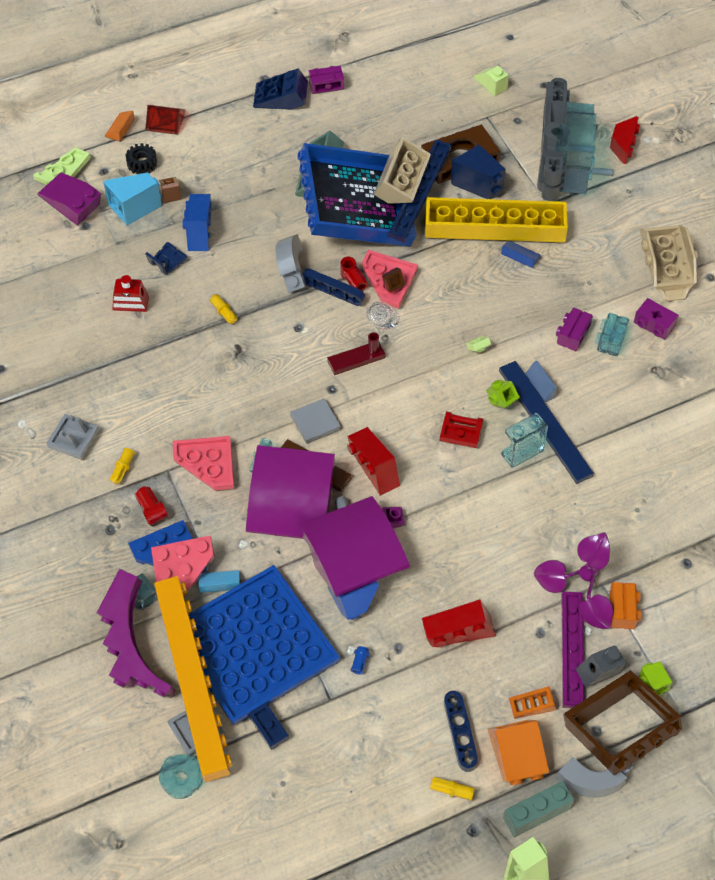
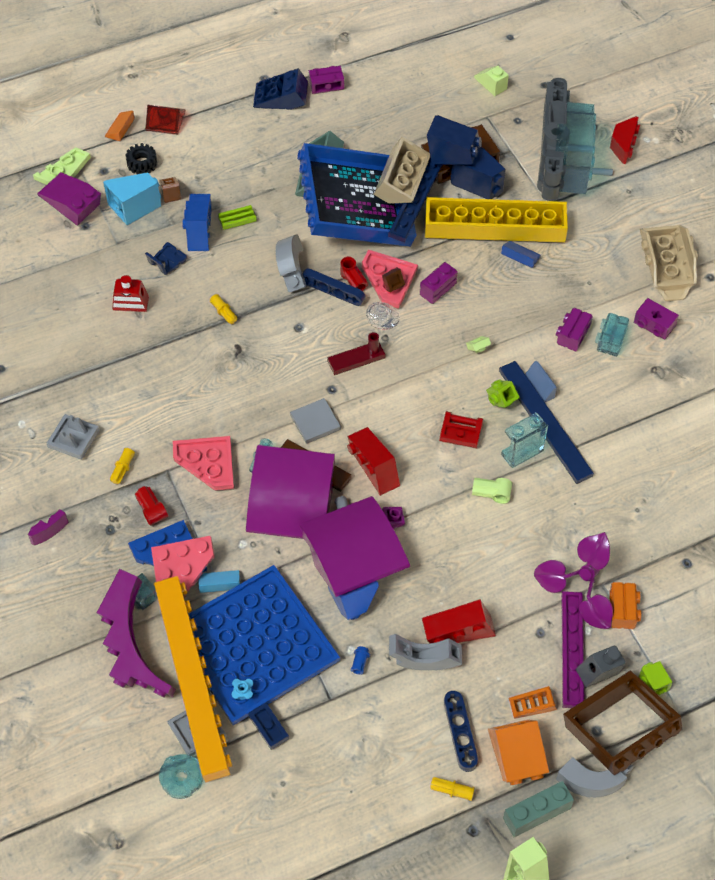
(43, 531): none -> magenta slope
(238, 217): none -> lime tile
(242, 694): none -> medium azure plate
(418, 656): none -> light grey arch
(438, 282): none -> magenta brick
(452, 142): none -> dark blue slope
(497, 490): none -> yellowish green piece

